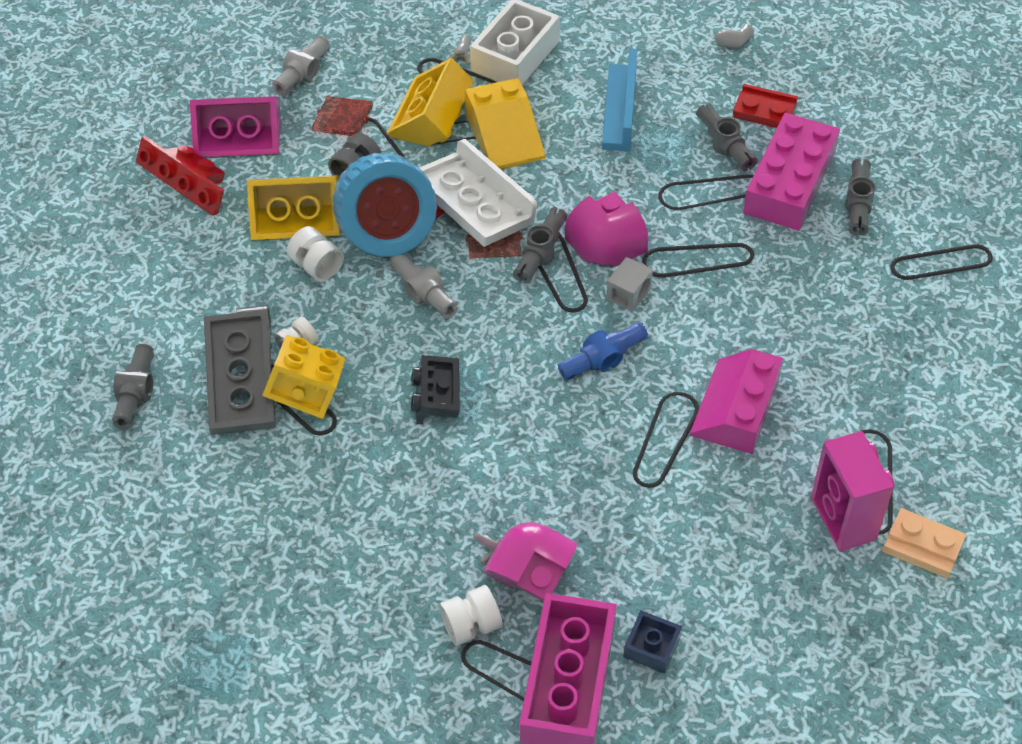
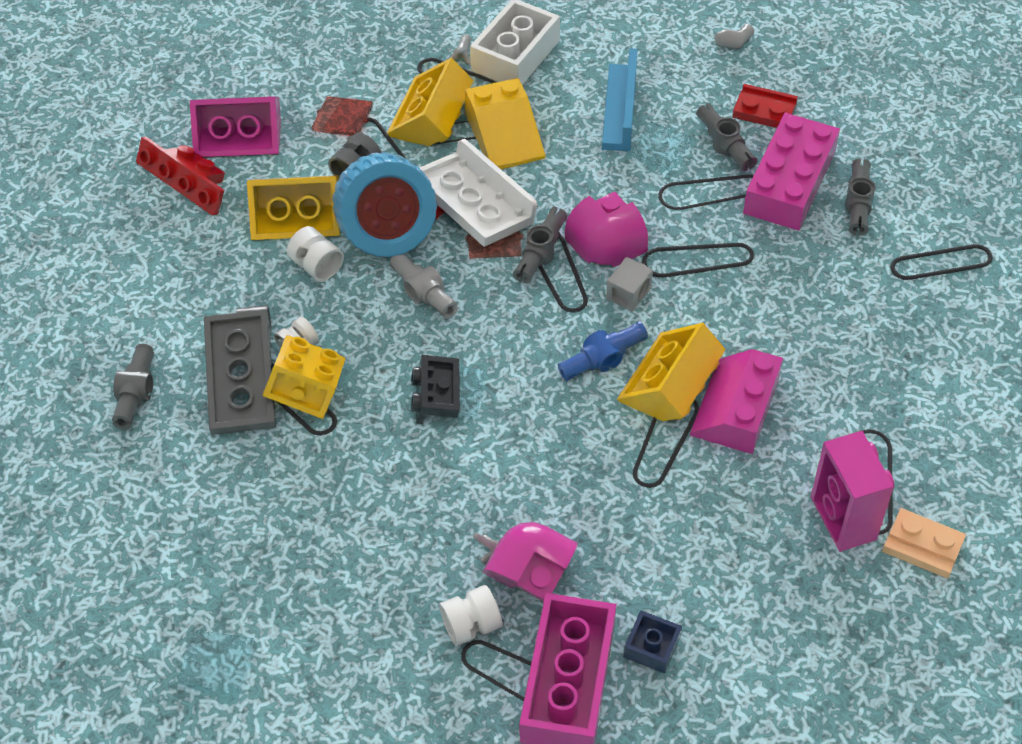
(300, 65): light grey pin -> none
(673, 372): none -> yellow slope

